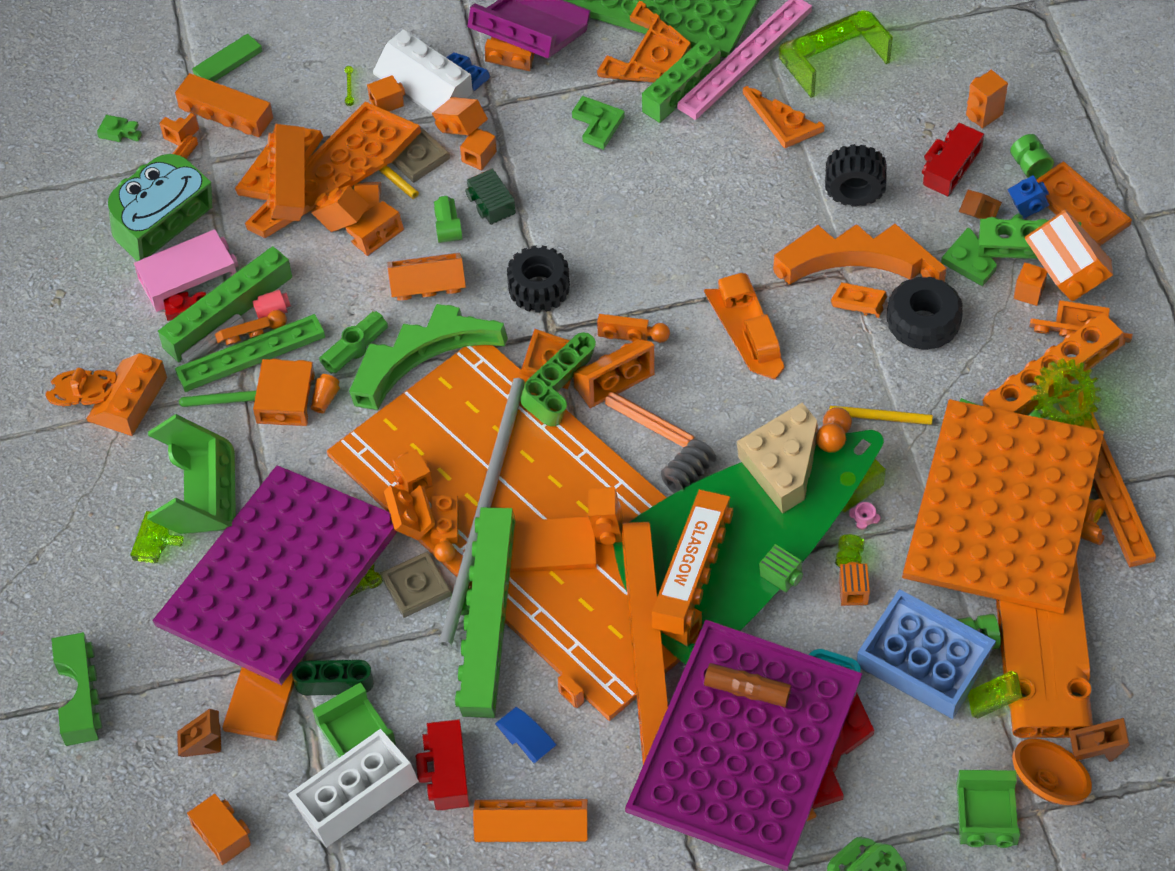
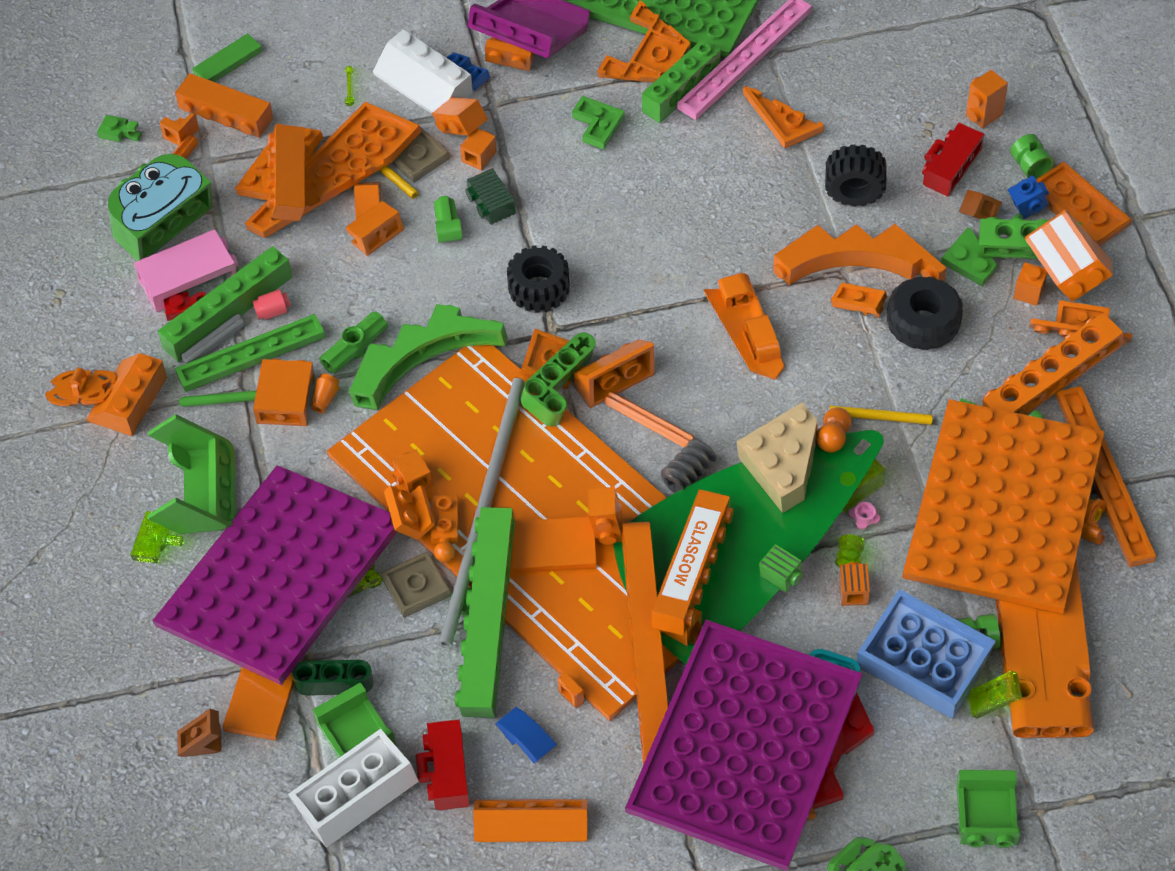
(78, 717): bright green arch -> none
(219, 828): orange brick -> none
(253, 328): orange plate -> none
(339, 208): orange brick -> none
(386, 93): orange brick -> none
(426, 276): orange slope -> none
(631, 329): orange plate -> none
(747, 685): dark orange axle -> none
(797, 50): clear neon green windscreen -> none
(1051, 772): orange dish -> none
(1061, 384): clear neon green gear -> none
(1104, 738): dark orange slope -> none

